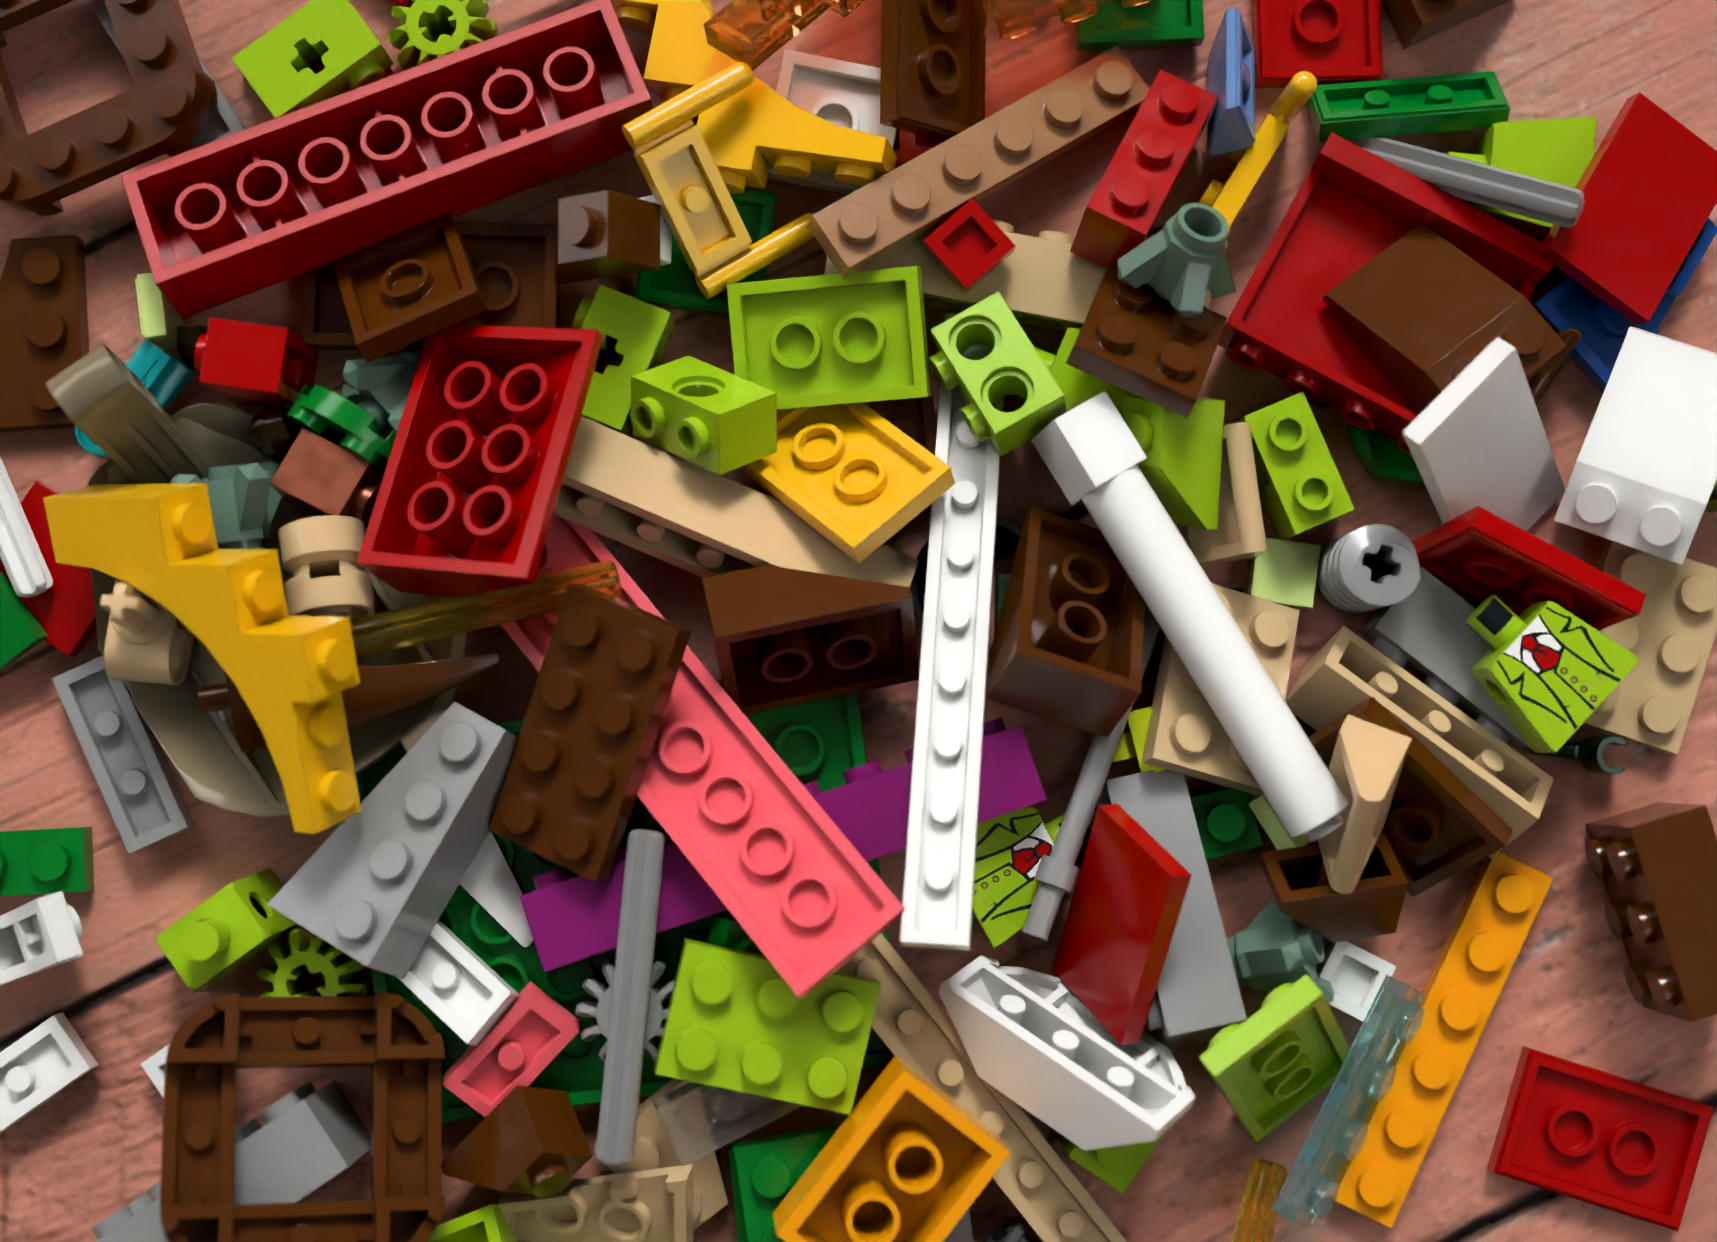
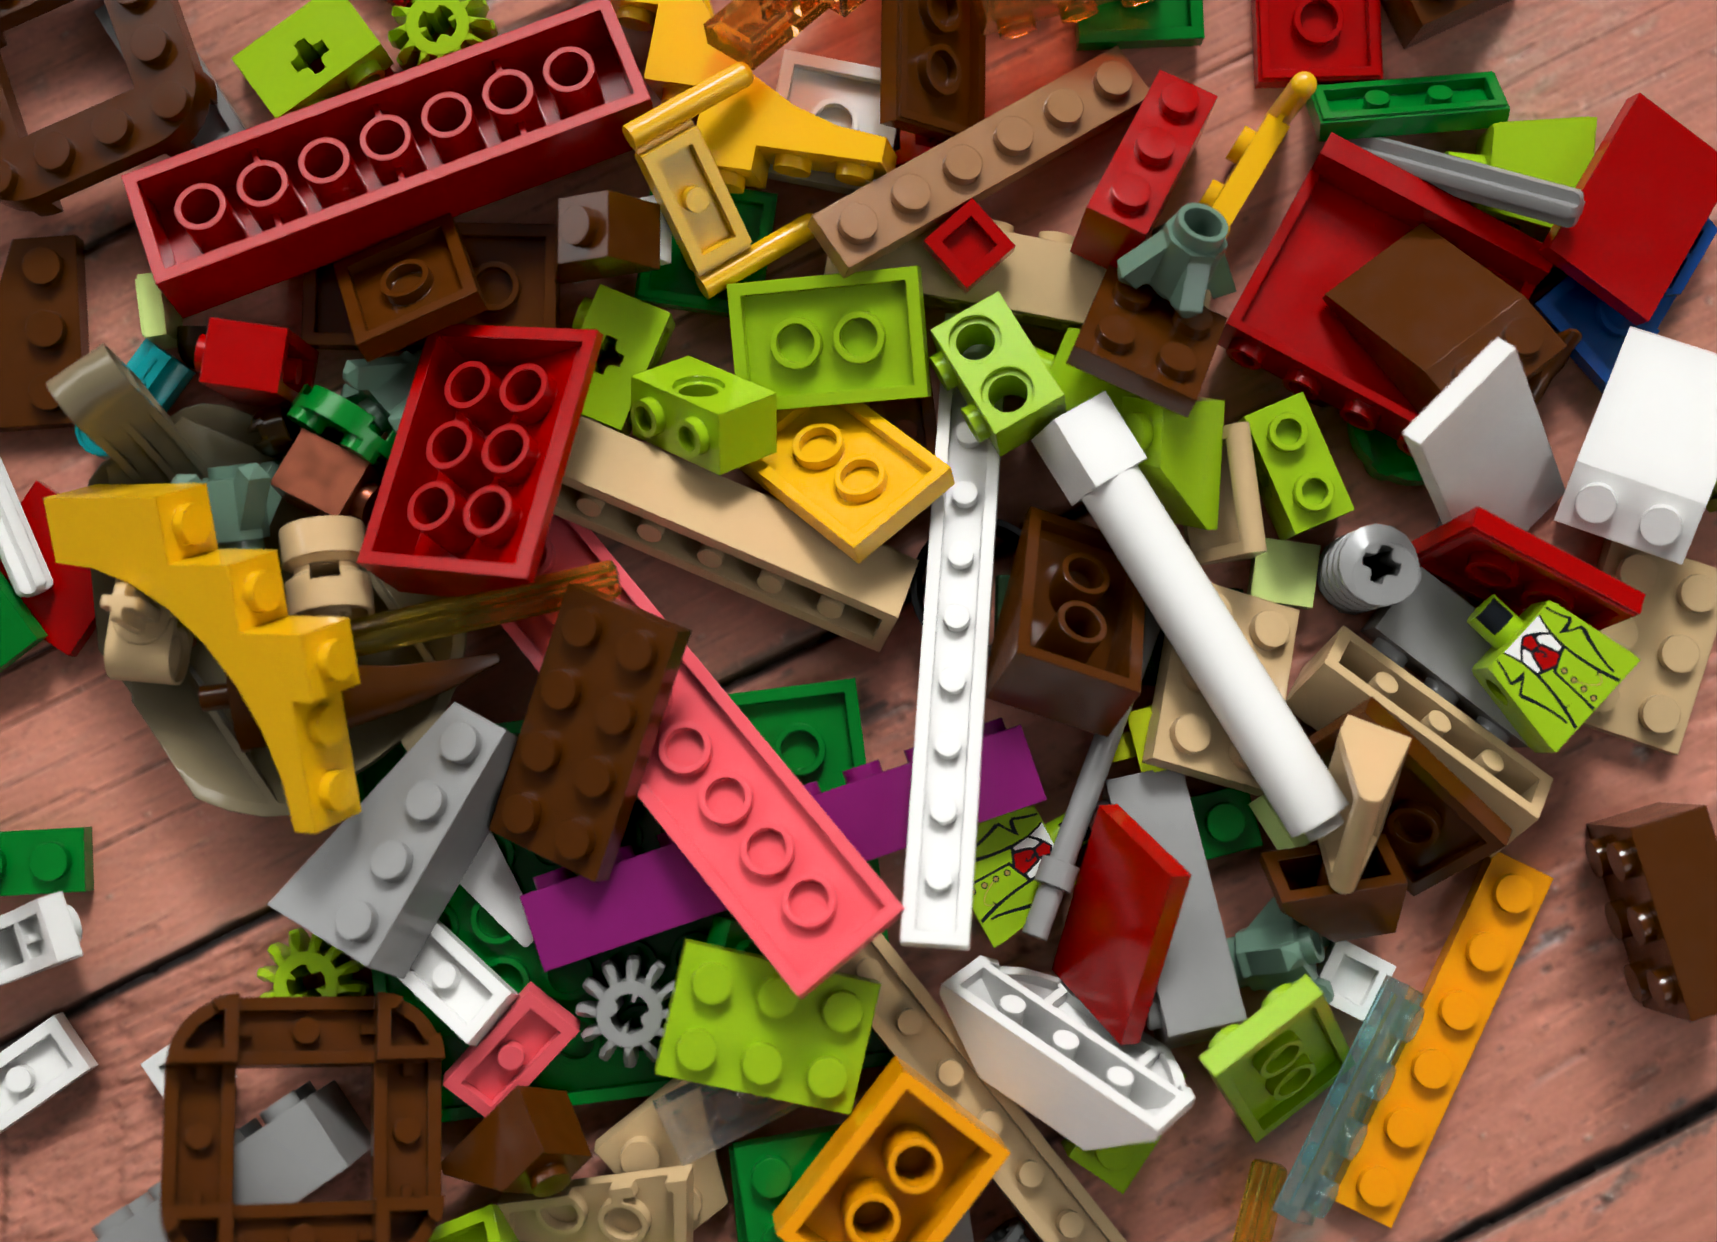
(123, 757): light grey plate -> none
(225, 932): lime torso -> none
(630, 997): light grey axle -> none
(807, 636): reddish brown slope -> none
(1233, 81): medium blue slope -> none
(1589, 753): dark green hand -> none
(1600, 1138): red tile -> none

